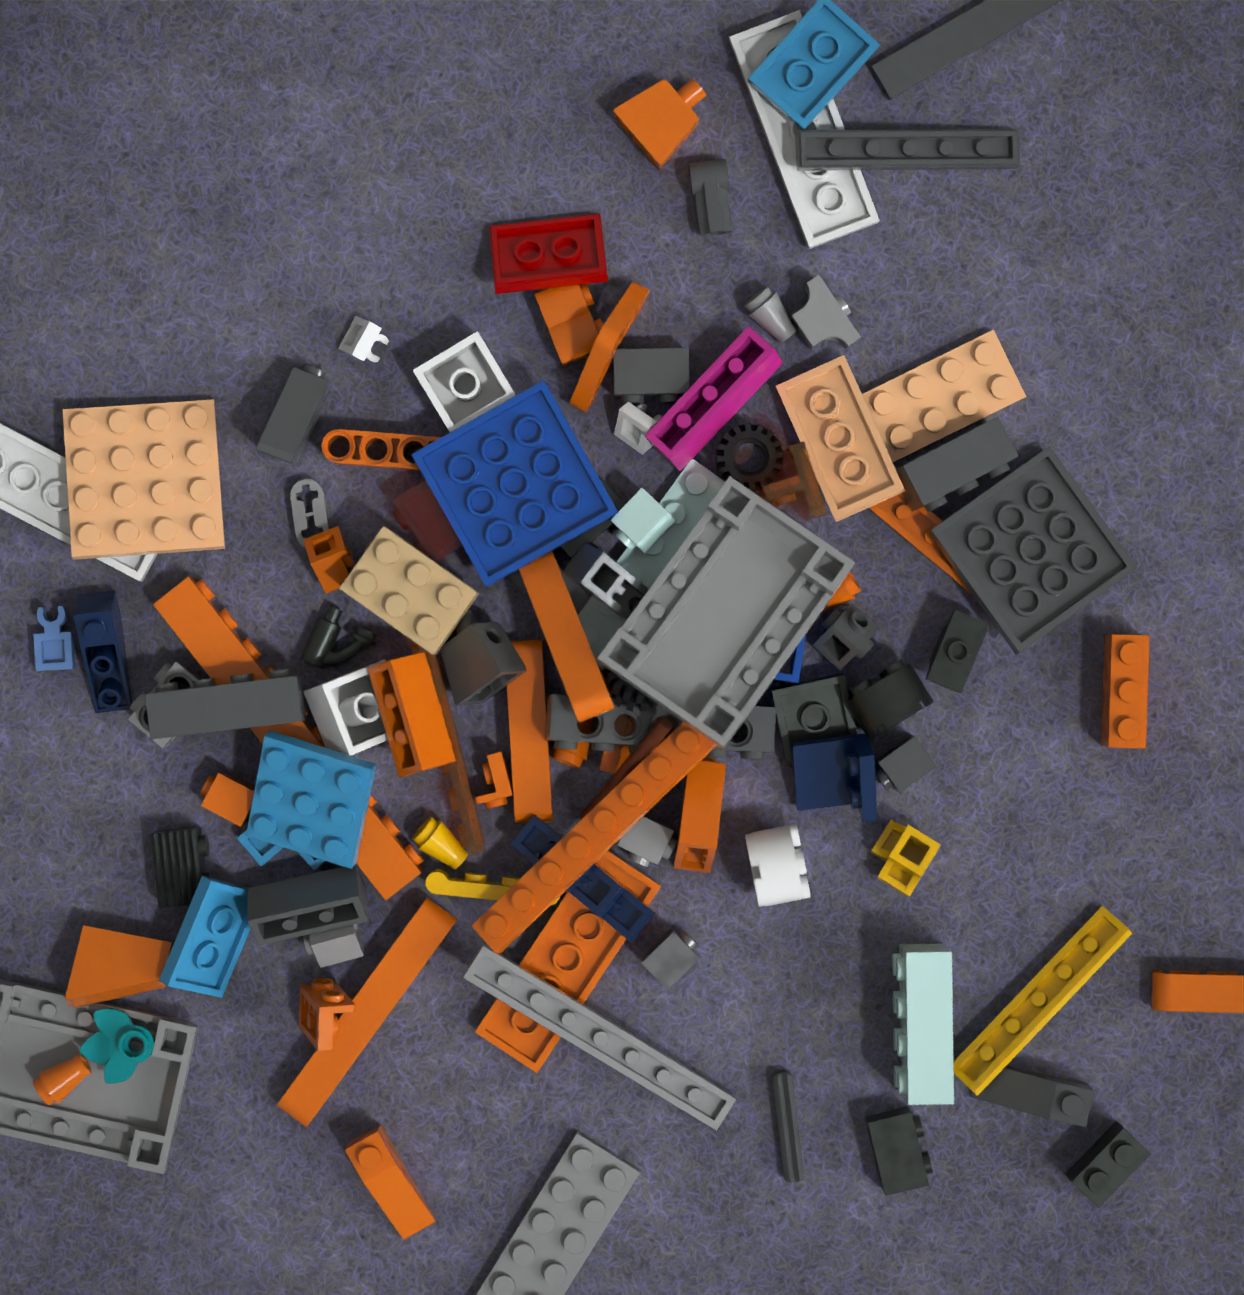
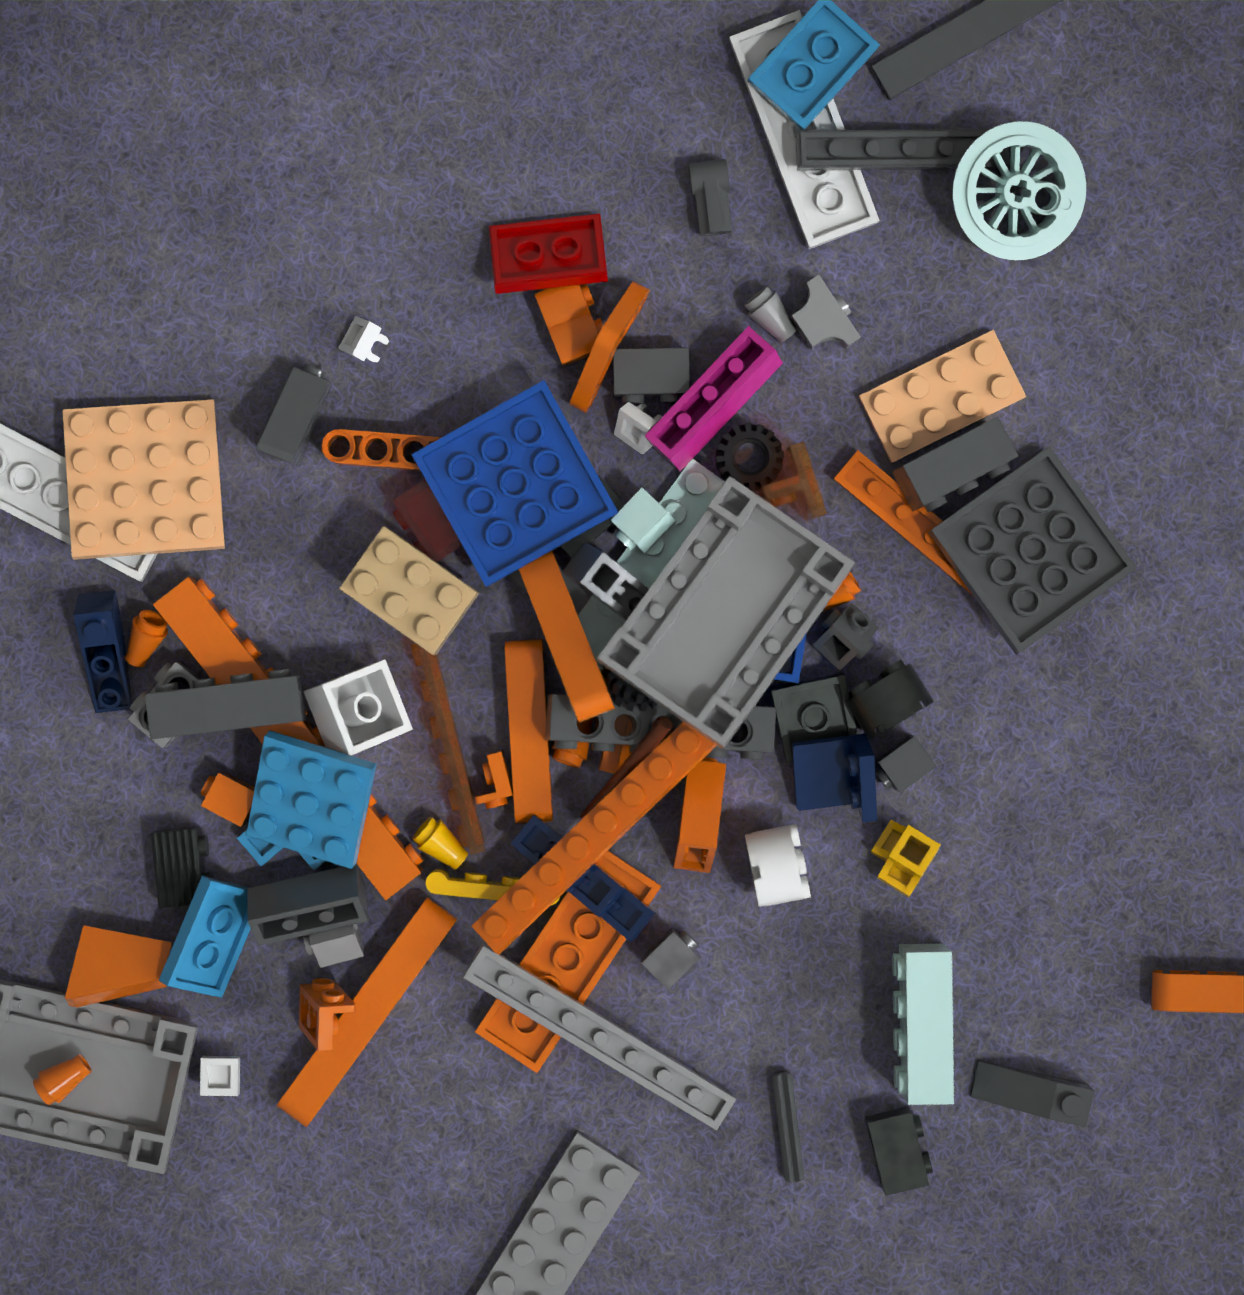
(54, 647): medium blue plate -> none
(113, 1047): teal plate -> none
(146, 635): none -> orange cone
(220, 1076): none -> white tile
(299, 509): light grey beam -> none
(324, 635): pearl dark grey plant -> none
(329, 558): orange brick -> none
(389, 1181): orange slope -> none
(411, 714): orange brick -> none
(464, 382): white brick -> none
(479, 661): dark grey torso -> none
(648, 841): light grey brick -> none
(661, 118): orange torso -> none
(840, 438): light nougat plate -> none
(956, 651): pearl dark grey brick -> none
(1040, 1000): yellow plate -> none
(1066, 194): none -> light aqua piece
(1107, 1164): pearl dark grey brick -> none
(1125, 691): orange brick -> none

